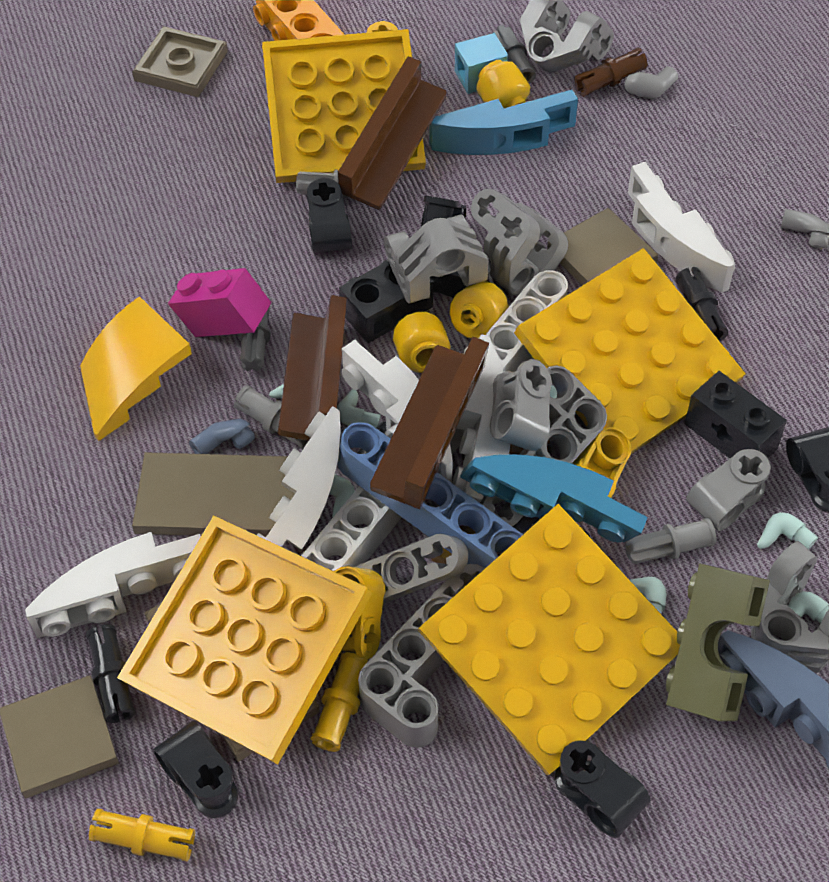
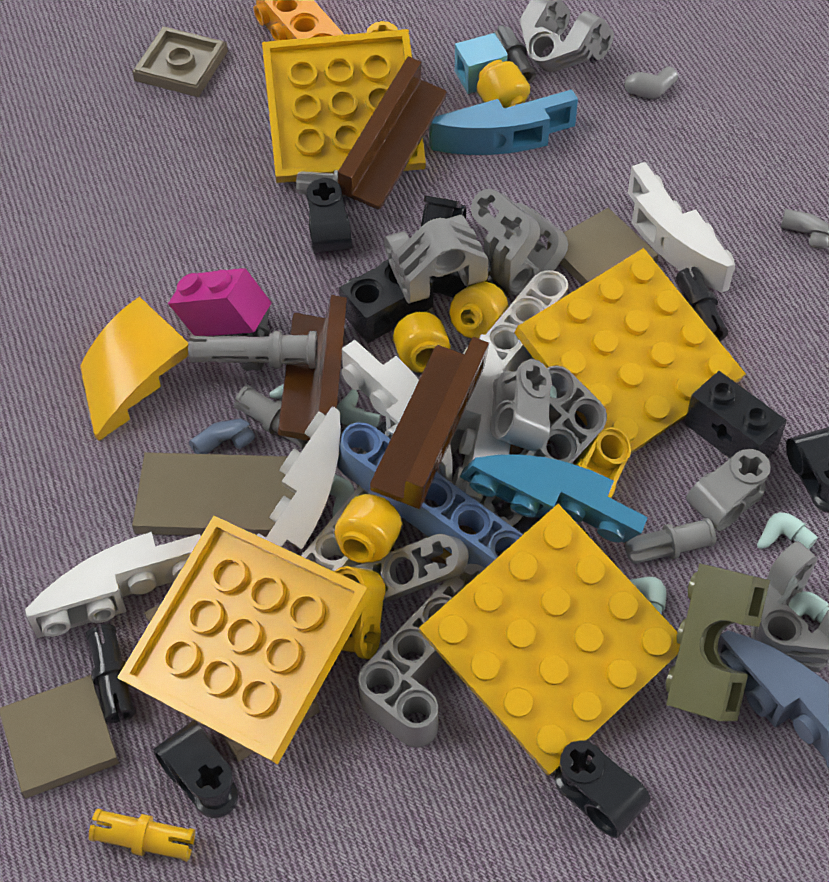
(271, 349): none -> light grey pin
(339, 703): yellow pin -> none
(367, 528): none -> yellow head
(610, 71): reddish brown pin -> none

